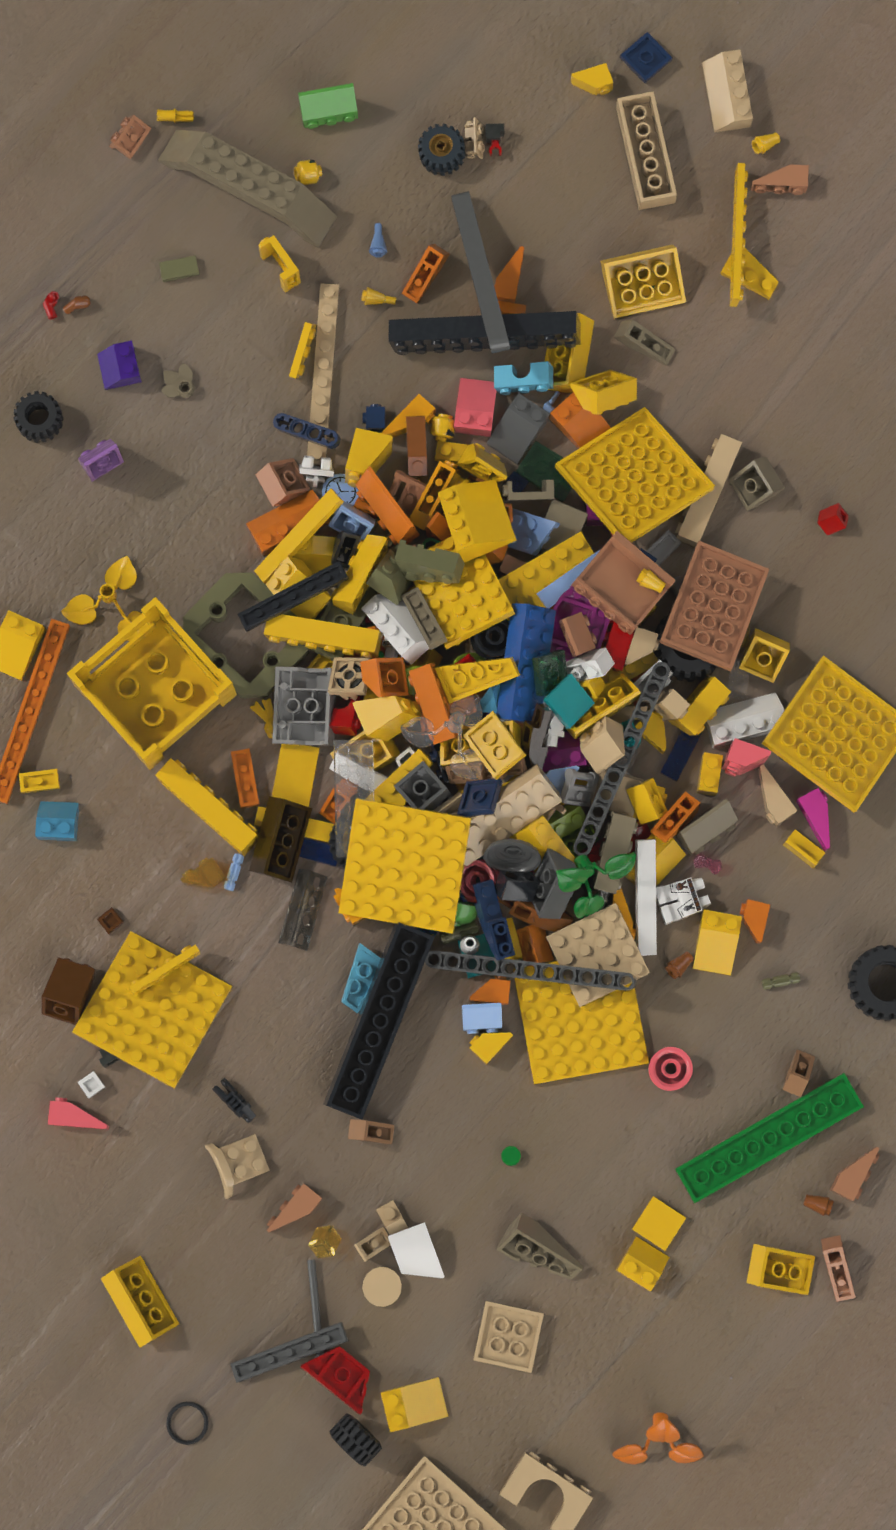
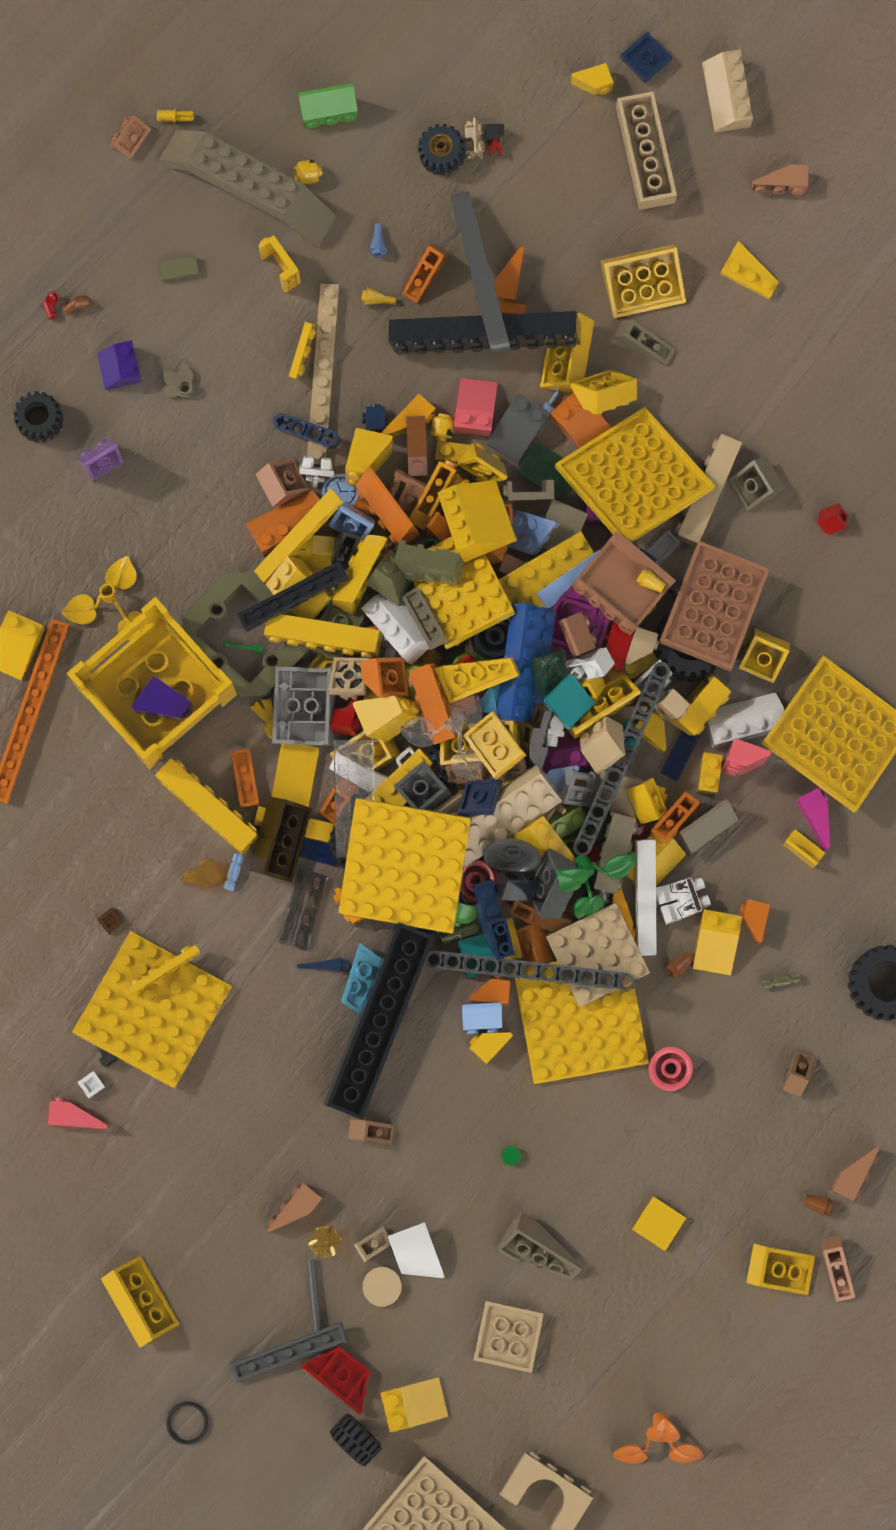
(39, 781): yellow plate -> none
(57, 821): dark azure slope -> none
(67, 990): reddish brown slope -> none
(162, 702): none -> dark purple slope
(235, 1101): black hinge -> none
(238, 1162): tan piece -> none
(258, 648): none -> green hinge
(334, 965): none -> dark blue piece
(392, 1218): tan slope -> none
(469, 950): white cone -> none
(518, 482): plate -> none
(539, 378): medium azure arch -> none
(643, 1264): yellow slope -> none
(701, 861): clear pink piece -> none
(738, 241): yellow plate -> none
(765, 142): yellow cone -> none
(769, 1138): green plate -> none
(775, 800): tan slope -> none

